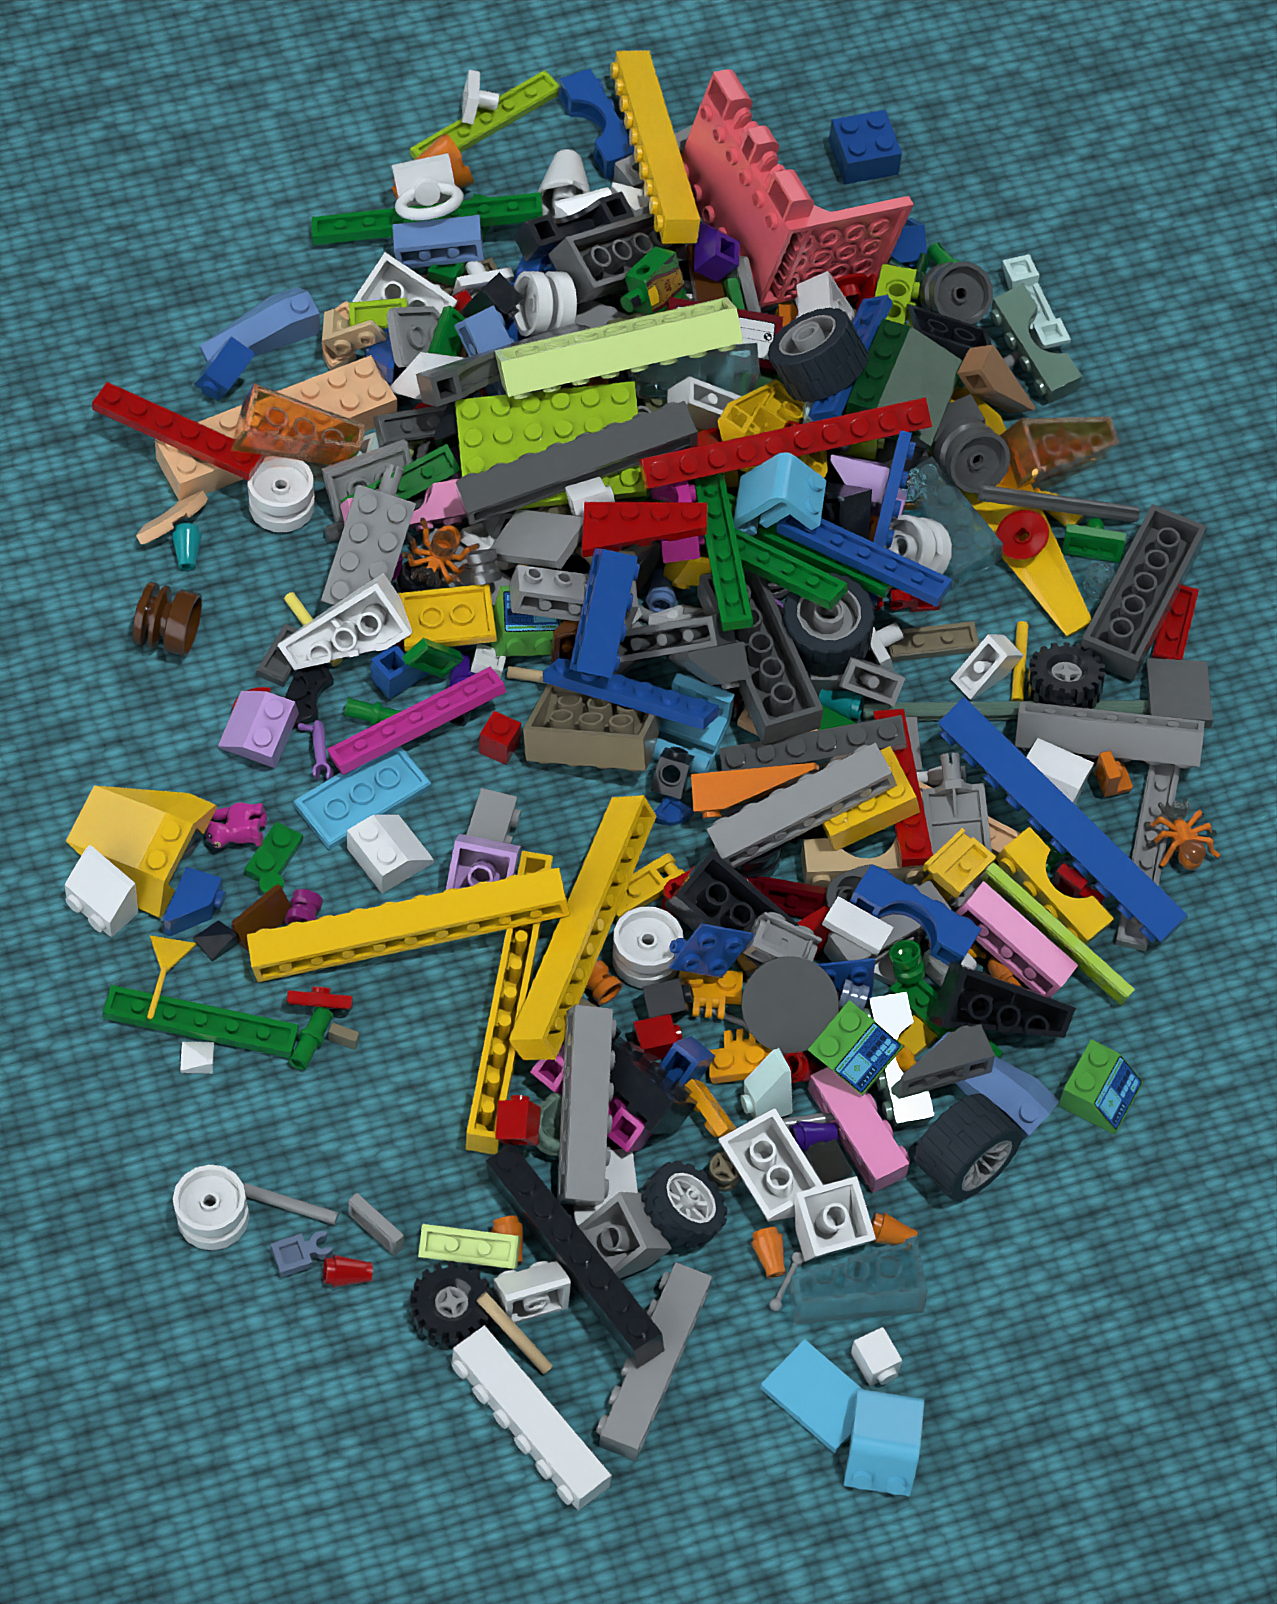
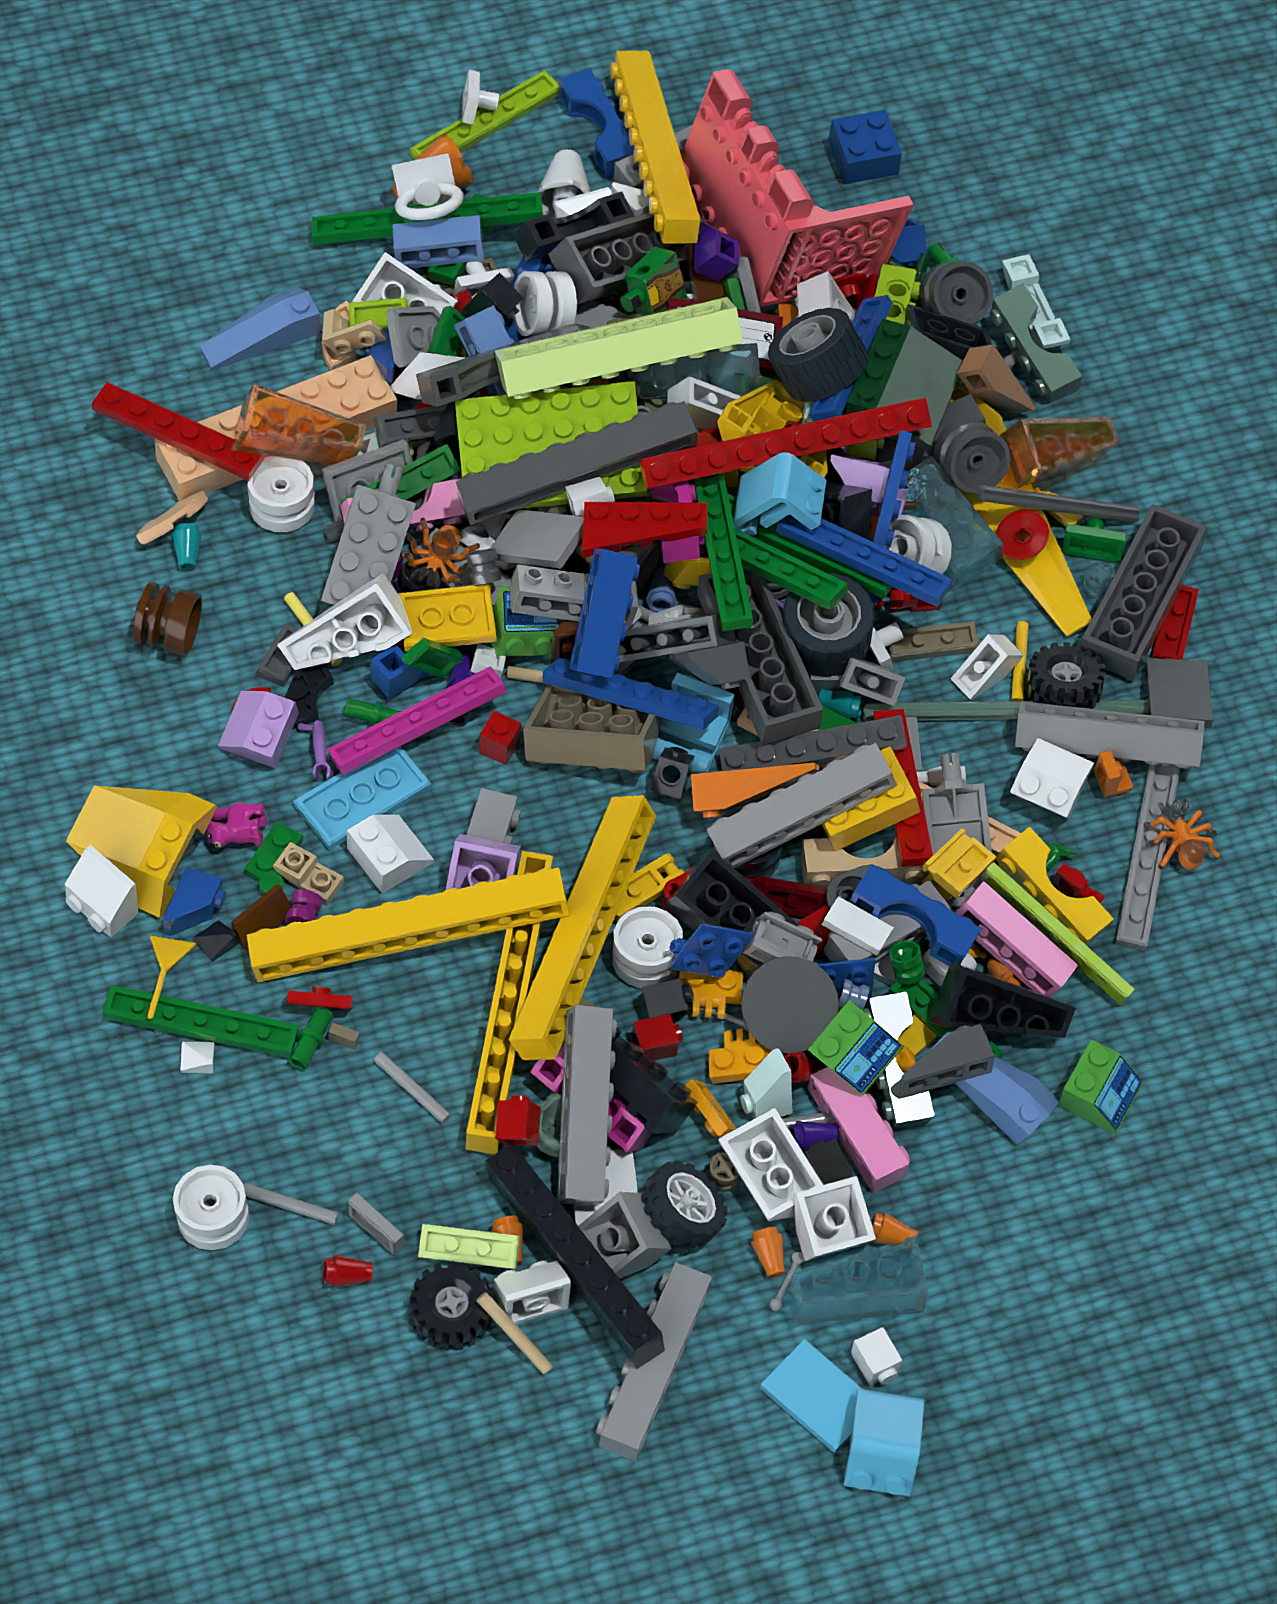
(224, 368): blue slope -> none
(295, 1254): sand blue plate -> none
(306, 873): none -> tan slope
(412, 1087): none -> light grey bar
(530, 1418): white brick -> none
(602, 984): orange wheel -> none
(673, 812): blue tile -> none
(687, 1060): blue slope -> none
(968, 1146): black wheel -> none
(1062, 820): blue brick -> none

